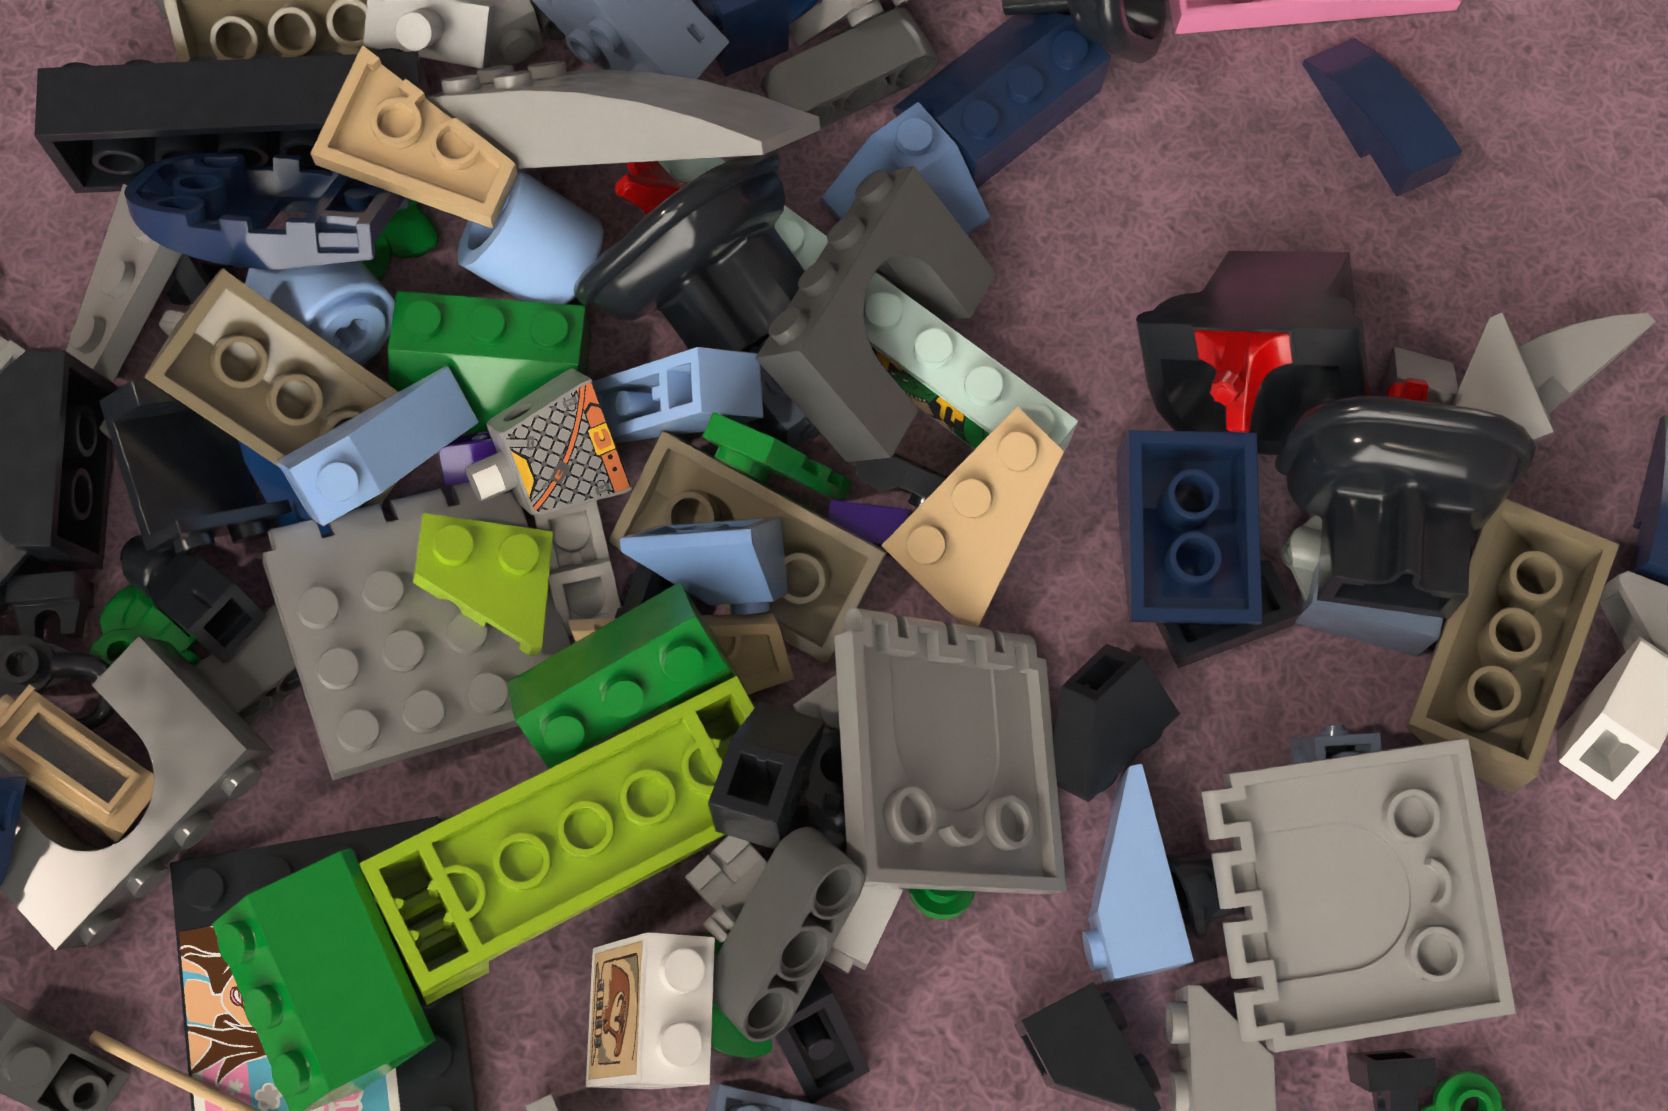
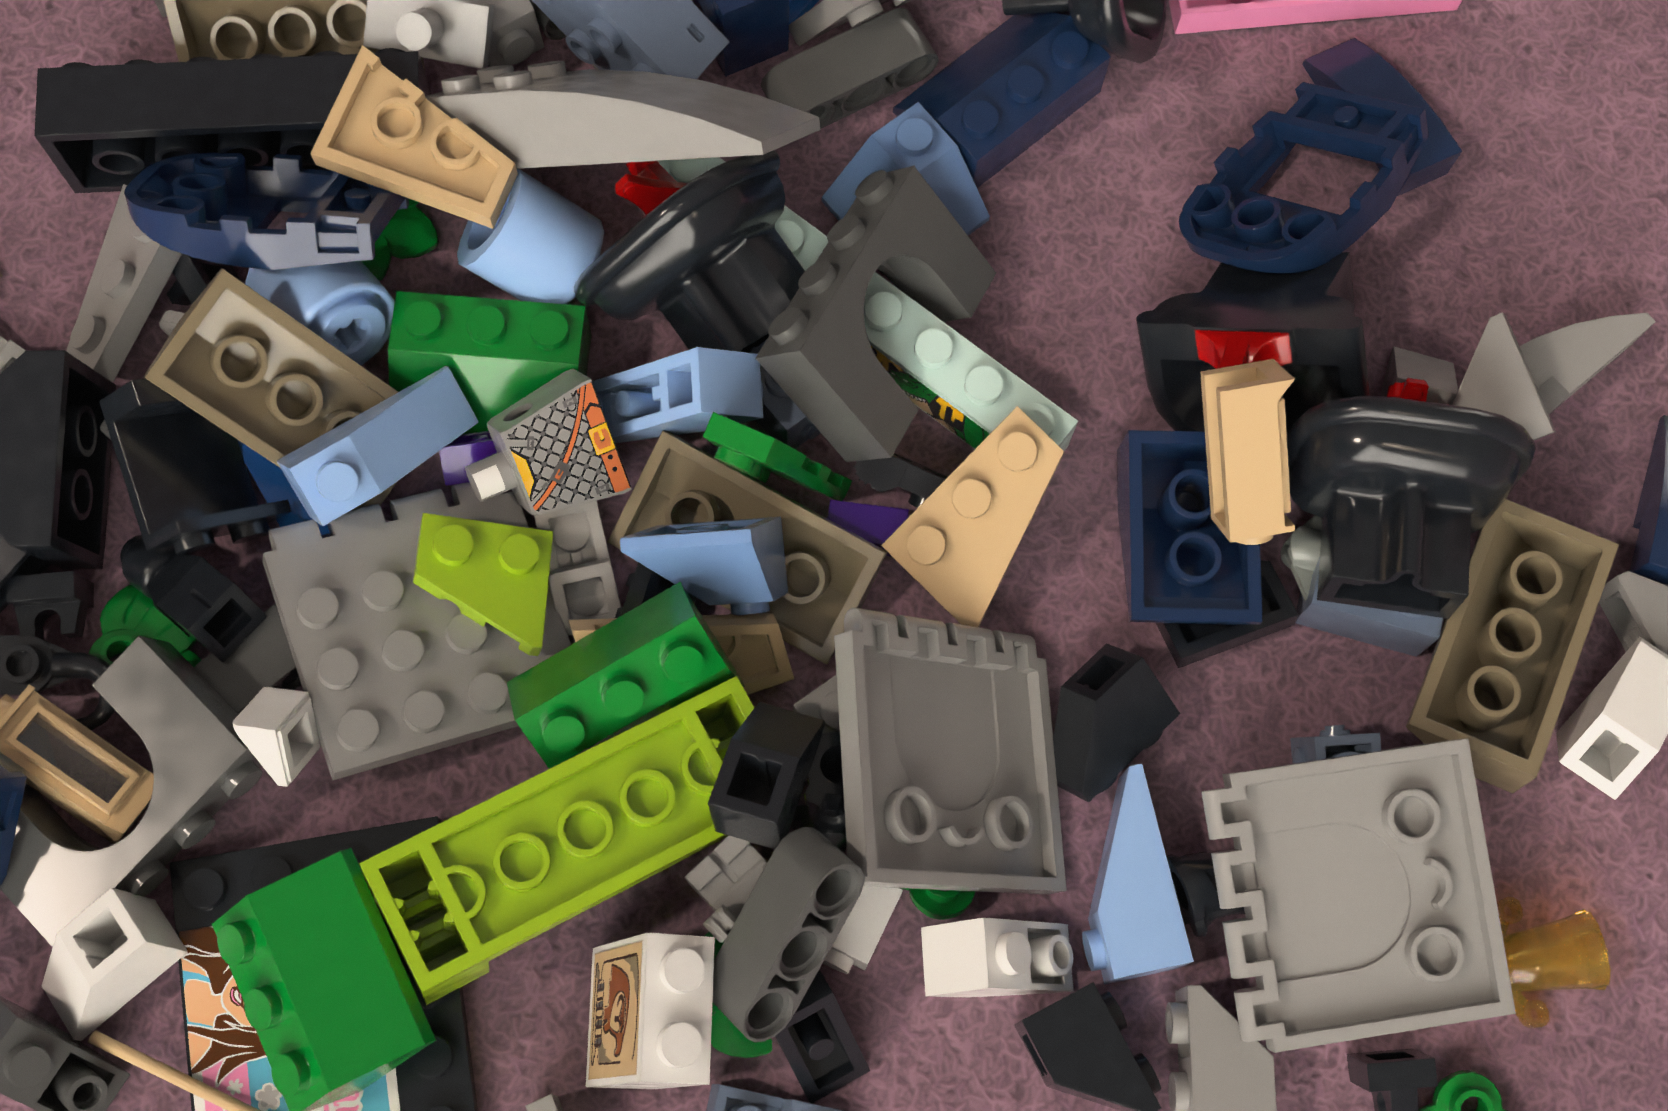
(108, 958): none -> white slope
(279, 731): none -> white slope
(996, 958): none -> white slope
(1247, 450): none -> tan window
(1274, 235): none -> dark blue slope
(1552, 957): none -> clear yellow piece

